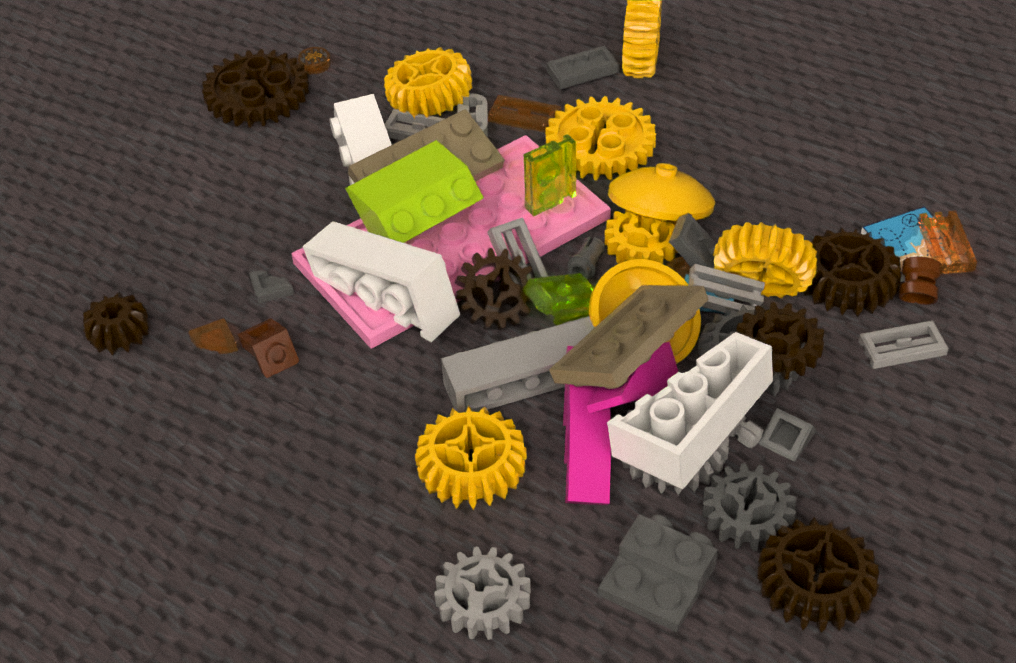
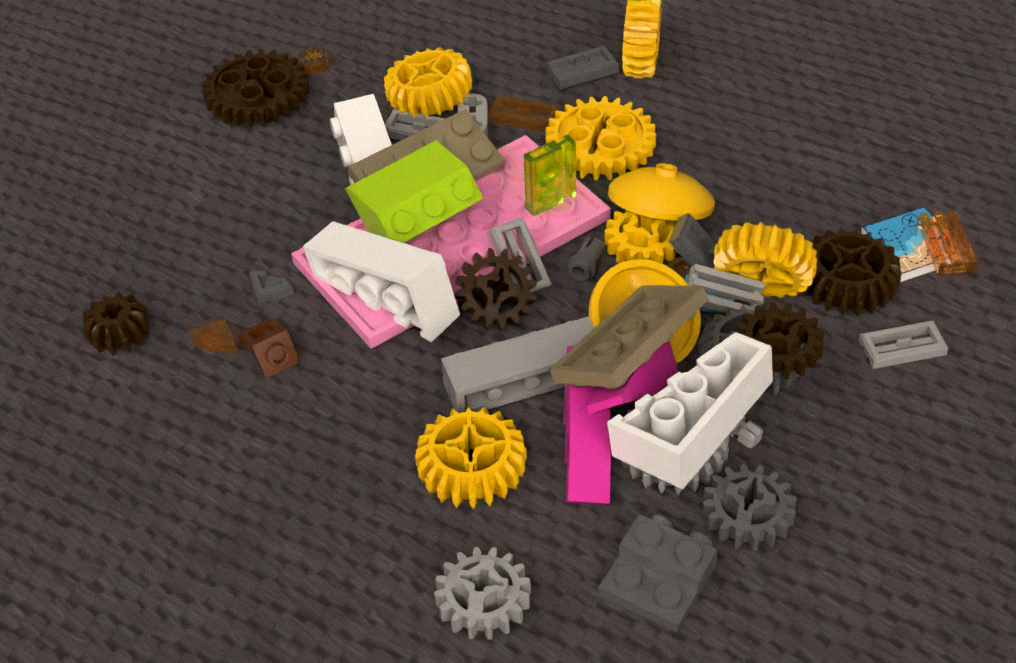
(561, 295): clear neon green plate -> none
(787, 435): dark grey slope -> none
(843, 586): dark brown gear -> none
(920, 280): reddish brown wheel -> none

